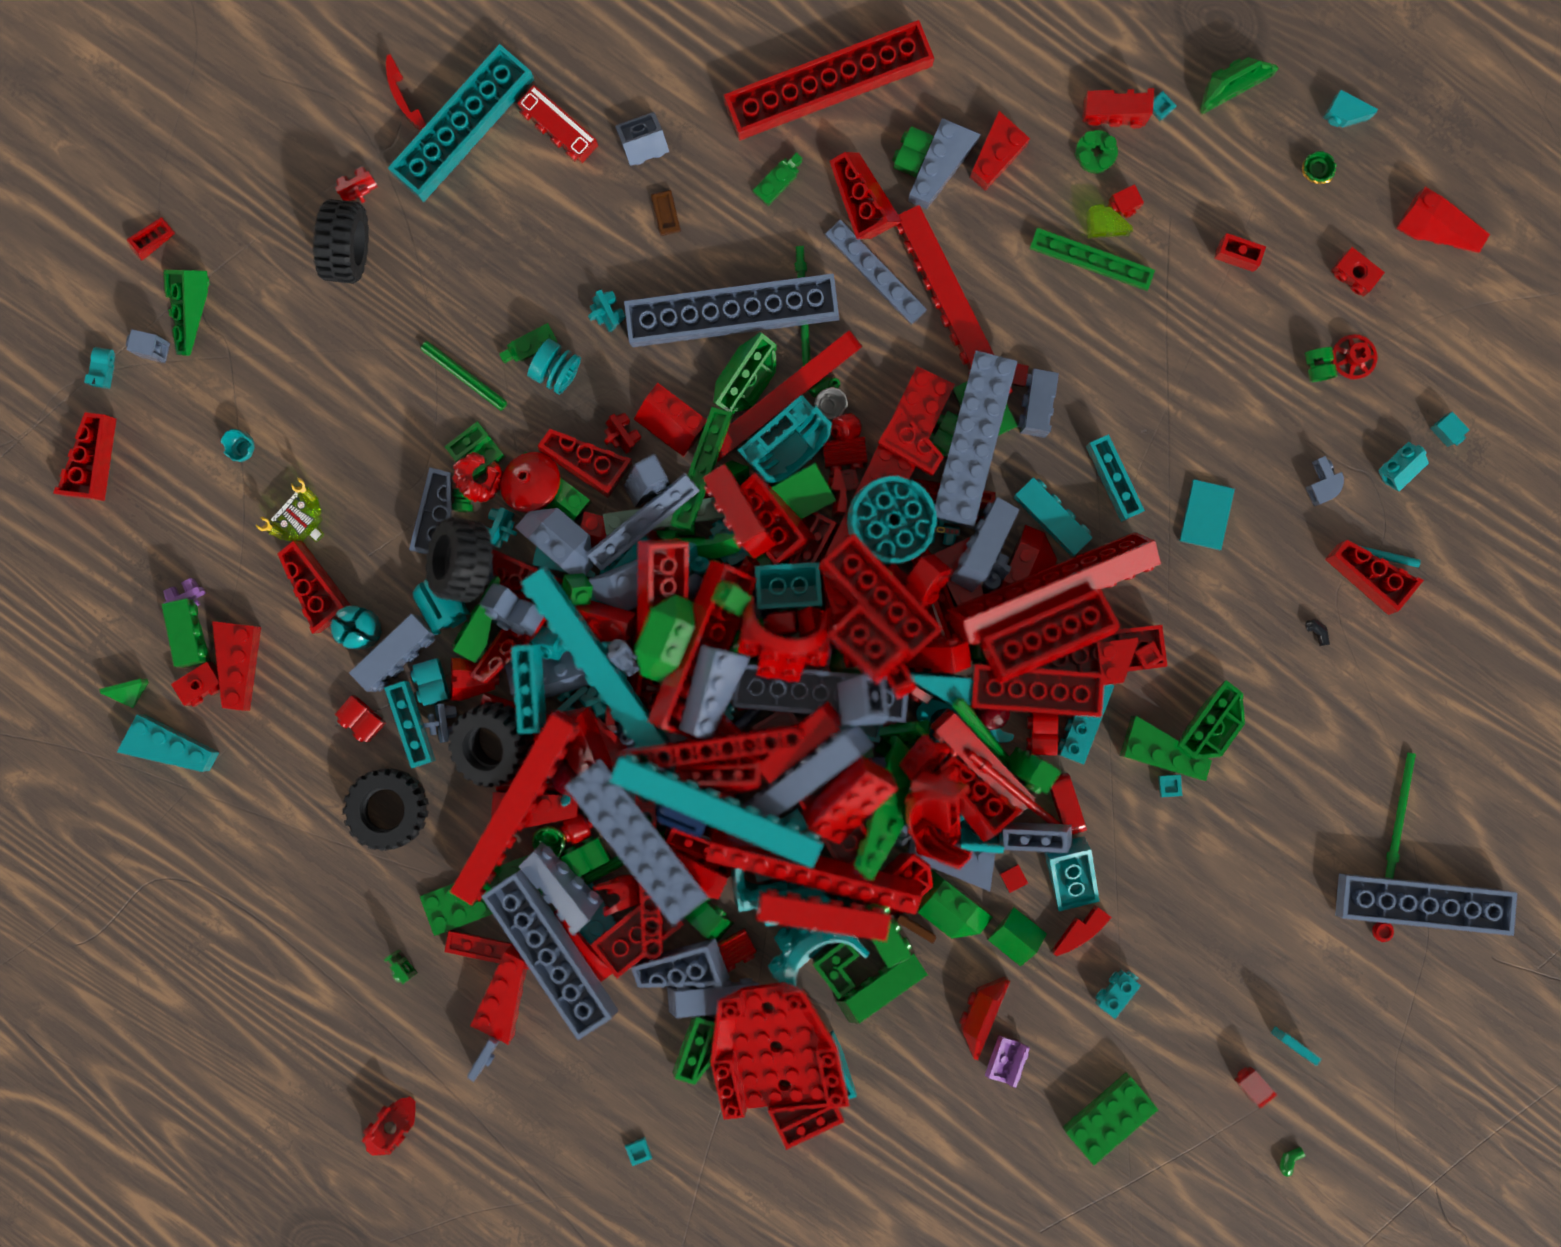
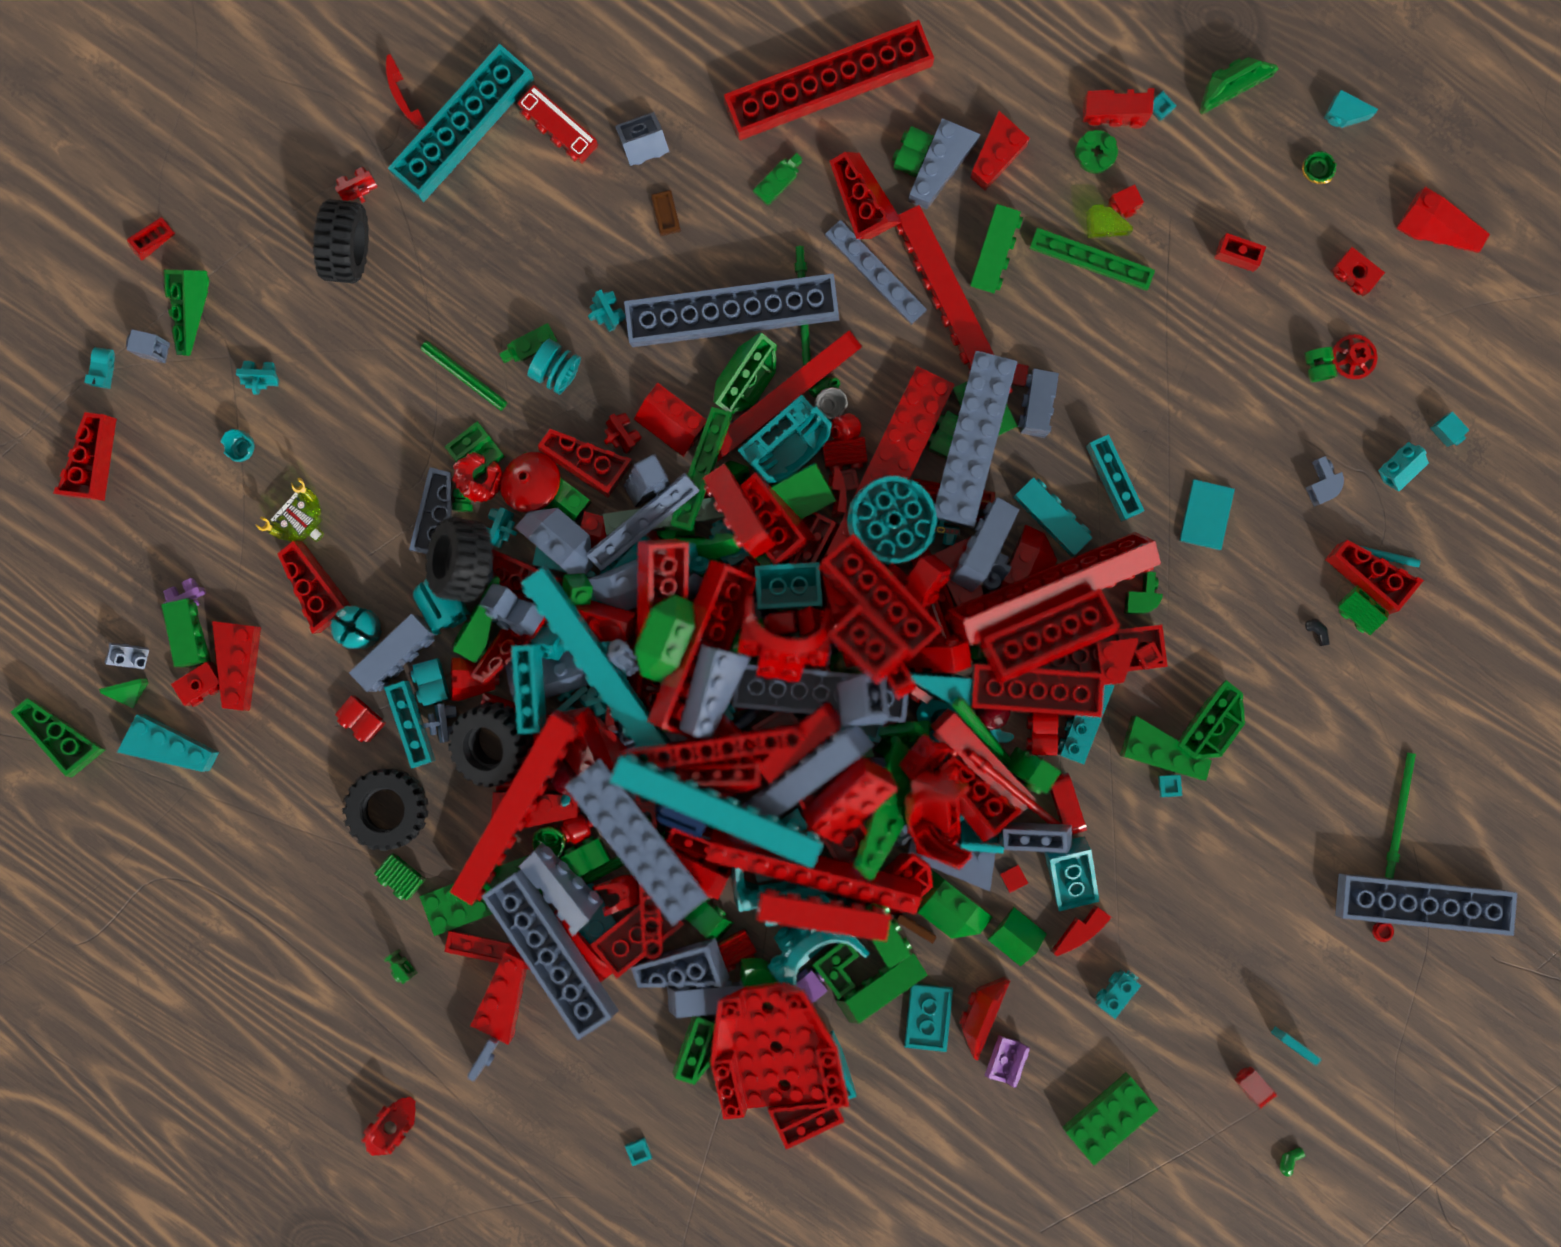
(59, 740): none -> green wedge
(127, 656): none -> sand blue hips
(256, 378): none -> teal hips
(399, 877): none -> green brick
(731, 598): green brick -> none
(756, 972): none -> green brick
(811, 983): none -> medium lavender brick
(910, 443): red wing -> none
(928, 1017): none -> teal tile
(995, 248): none -> green wedge
(1146, 600): none -> green brick
(1362, 610): none -> green brick

